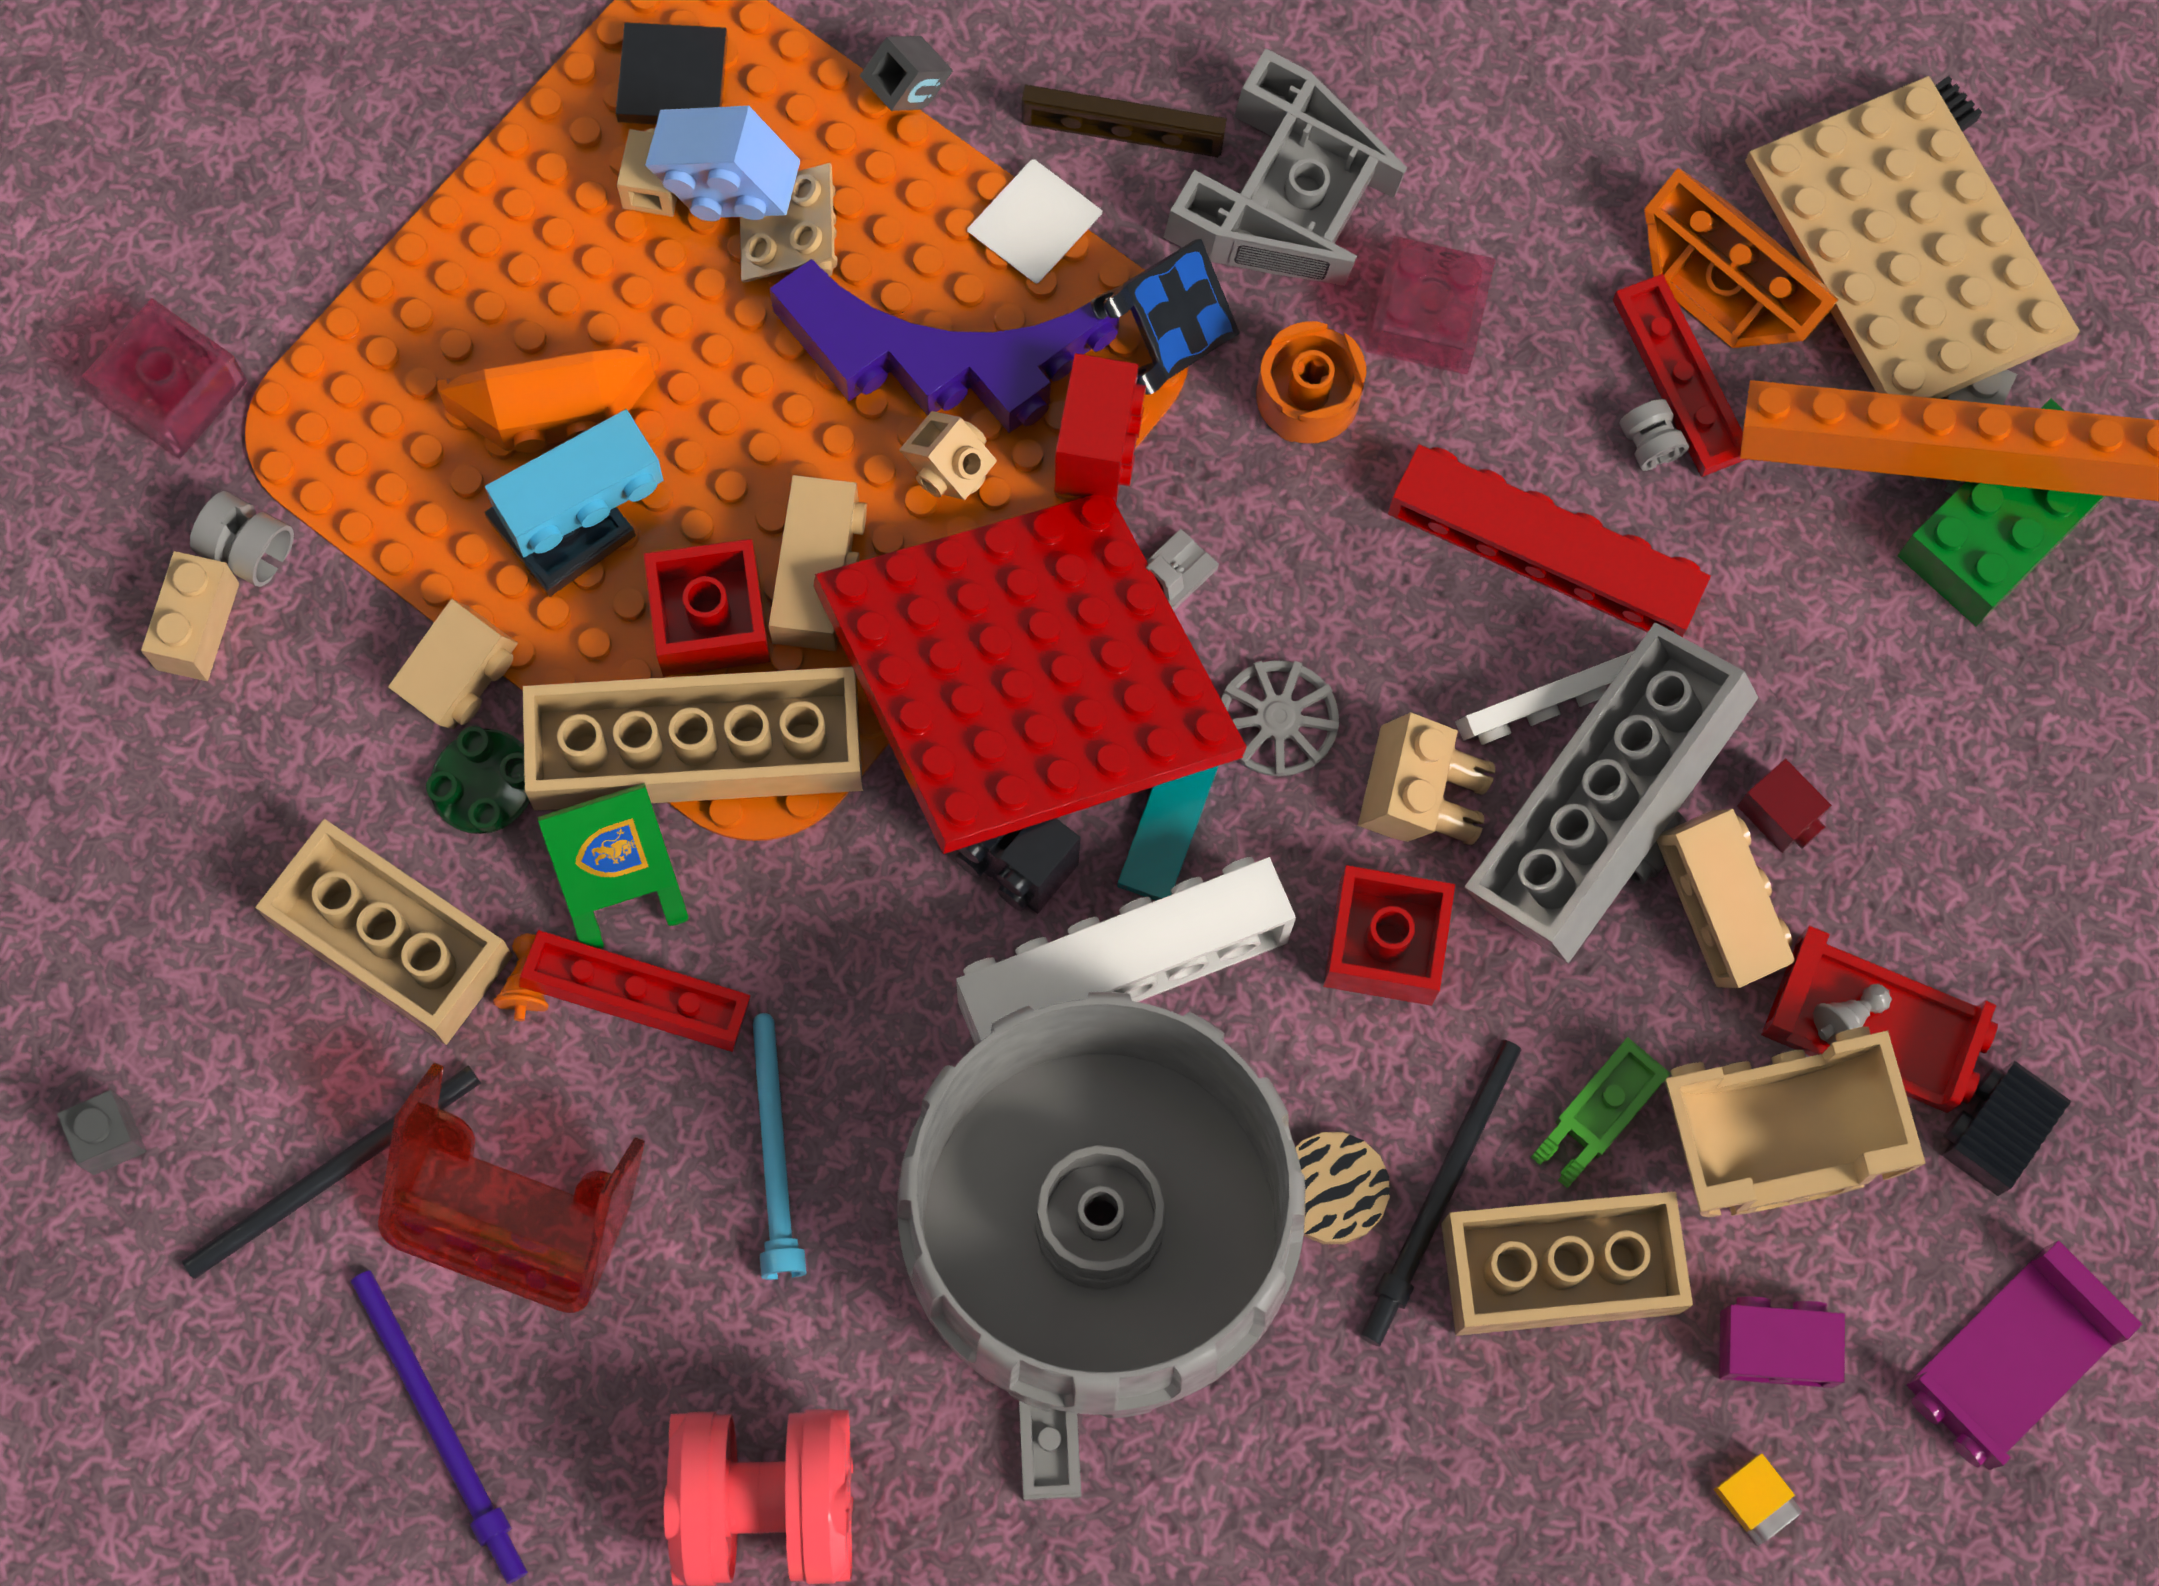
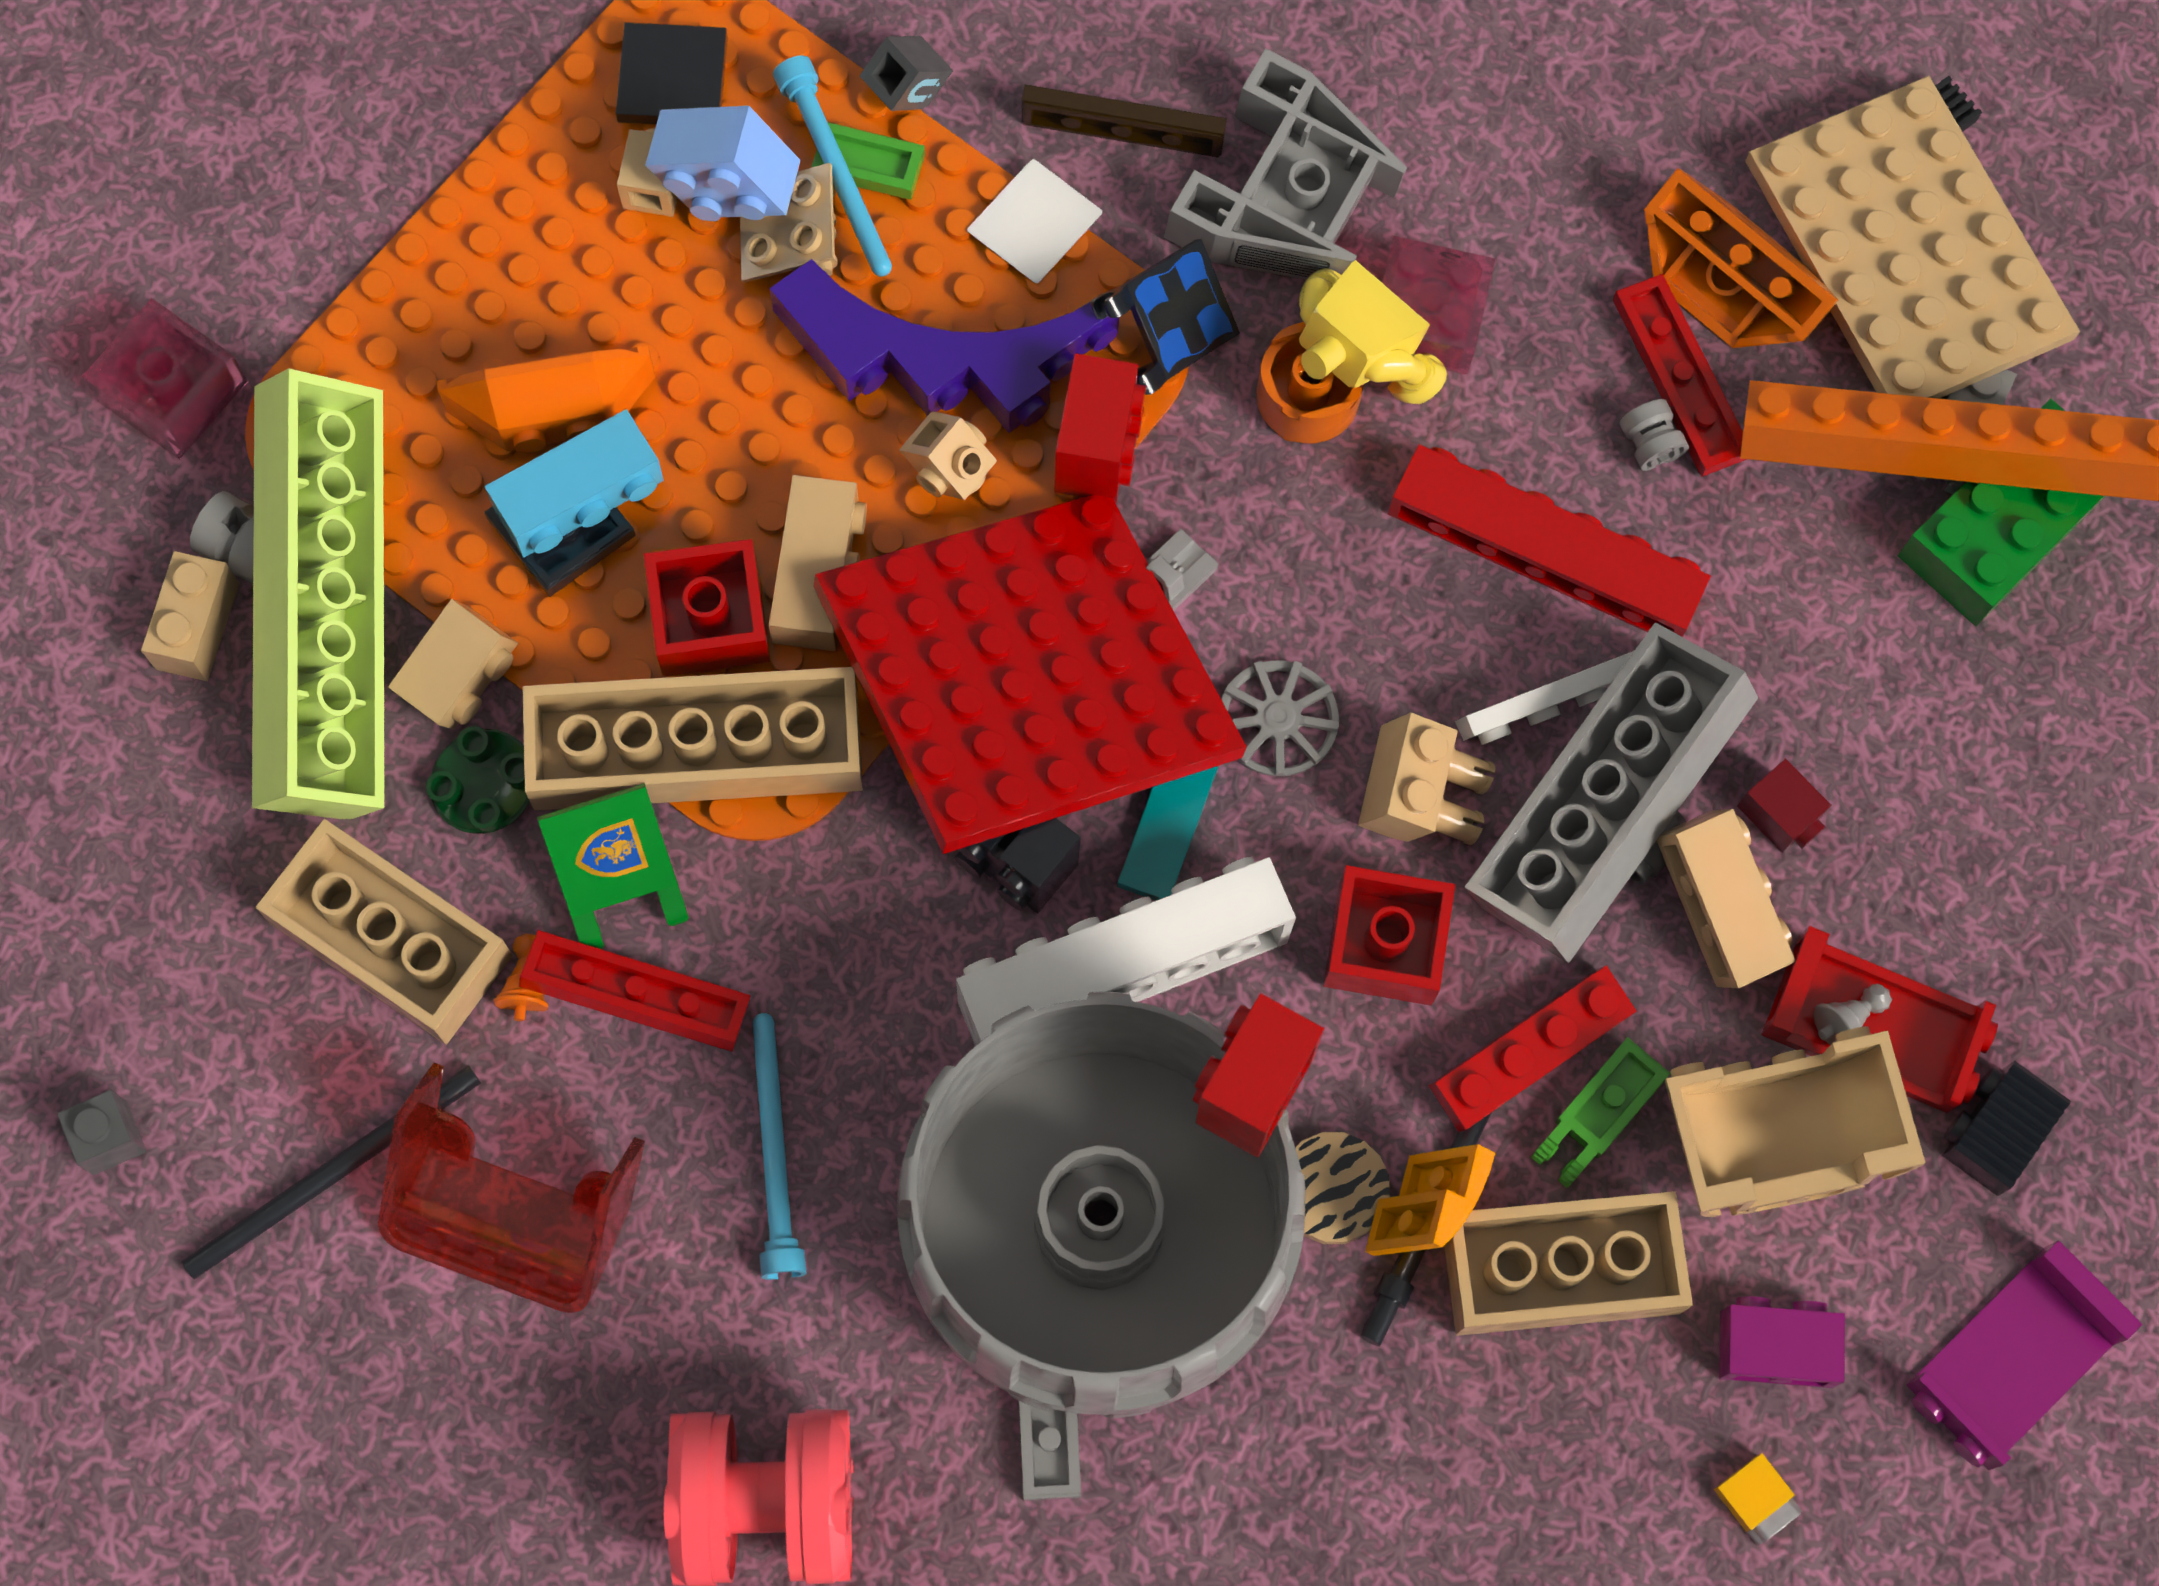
(318, 597): none -> yellowish green brick
(489, 1524): dark purple bar -> none
(798, 82): none -> medium azure piece
(878, 160): none -> bright green tile
(1257, 1077): none -> red brick
(1365, 335): none -> light yellow torso
(1432, 1201): none -> light orange slope
(1532, 1048): none -> red plate

